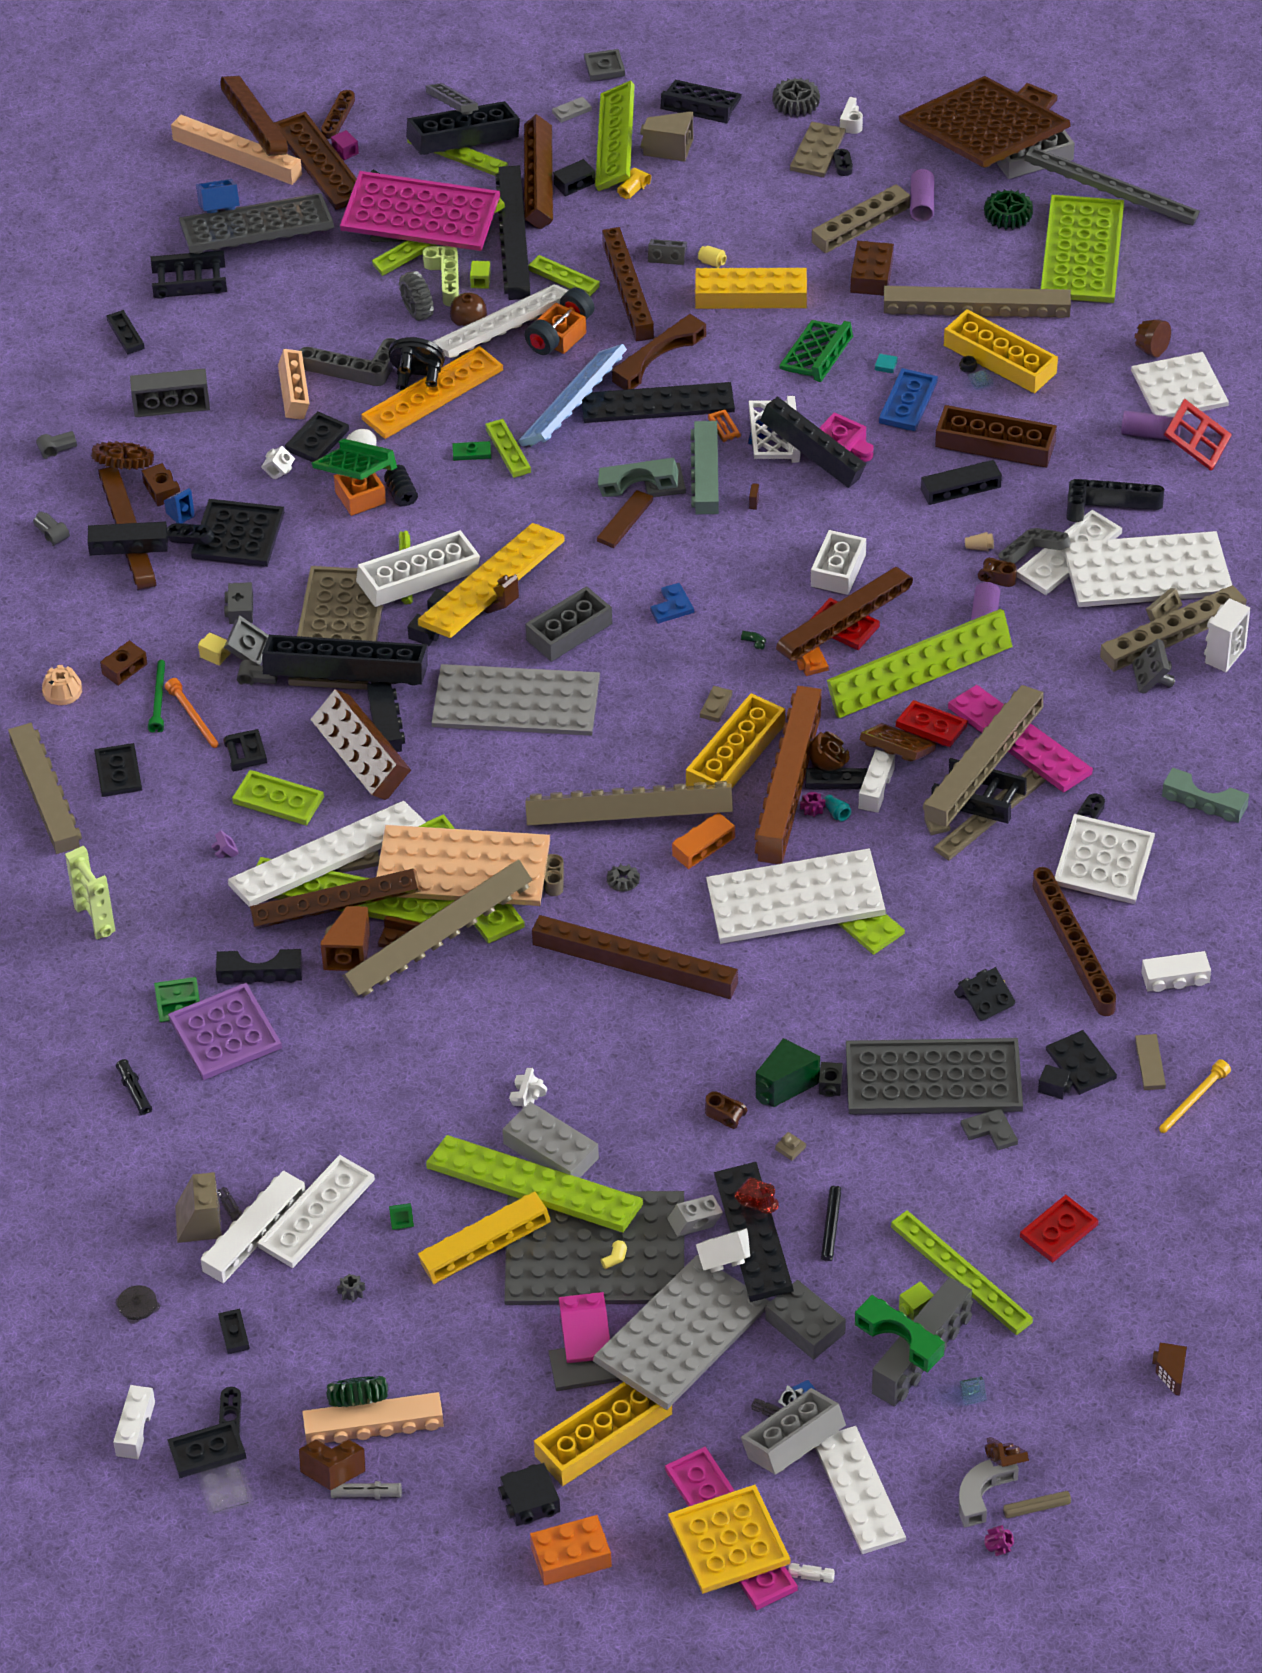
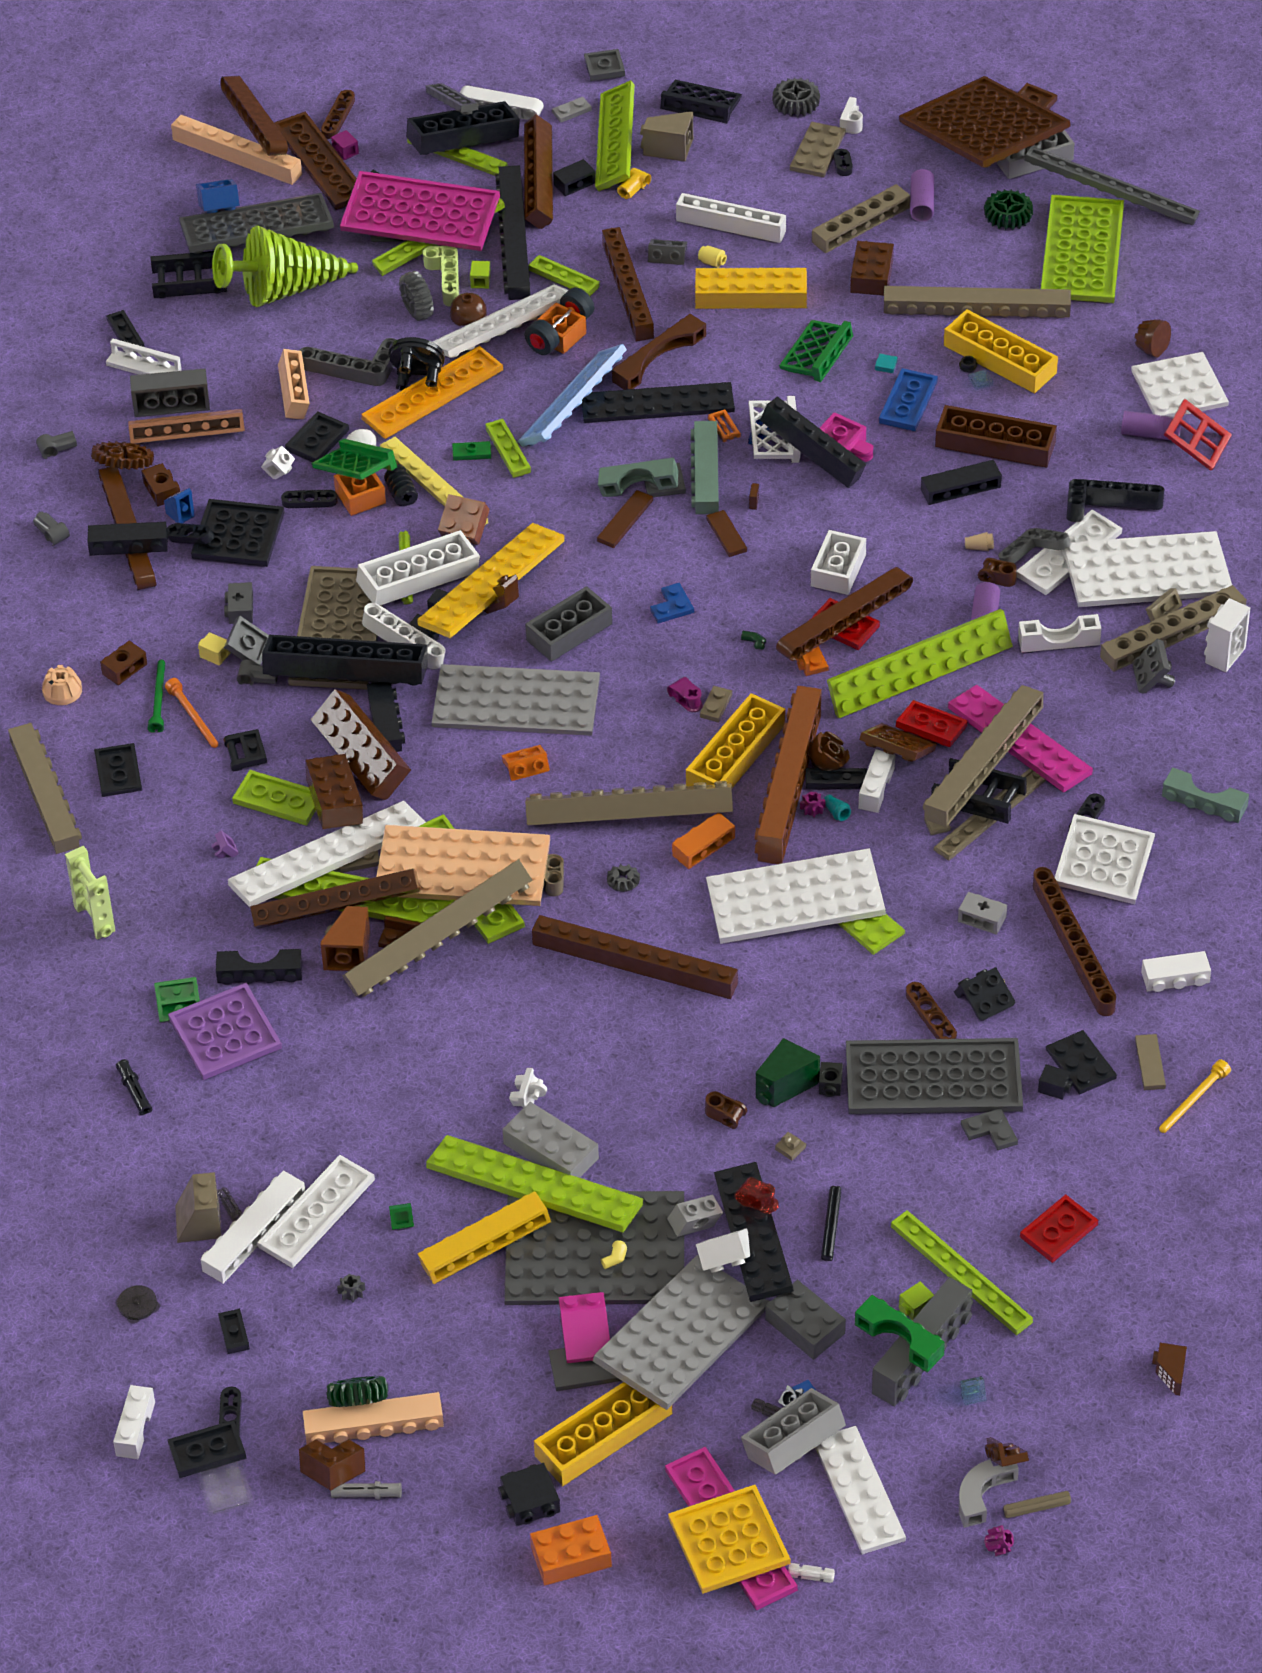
(139, 365): none -> white fence
(186, 426): none -> nougat brick
(277, 266): none -> lime plant
(303, 494): none -> black beam
(334, 791): none -> reddish brown brick
(396, 630): none -> white beam
(421, 471): none -> light yellow plate
(464, 515): none -> brick
(523, 106): none -> white beam
(526, 762): none -> orange bracket
(686, 694): none -> magenta piece
(726, 533): none -> reddish brown tile
(731, 218): none -> white brick
(933, 1013): none -> reddish brown beam
(982, 913): none -> light grey brick
(1081, 633): none -> white arch

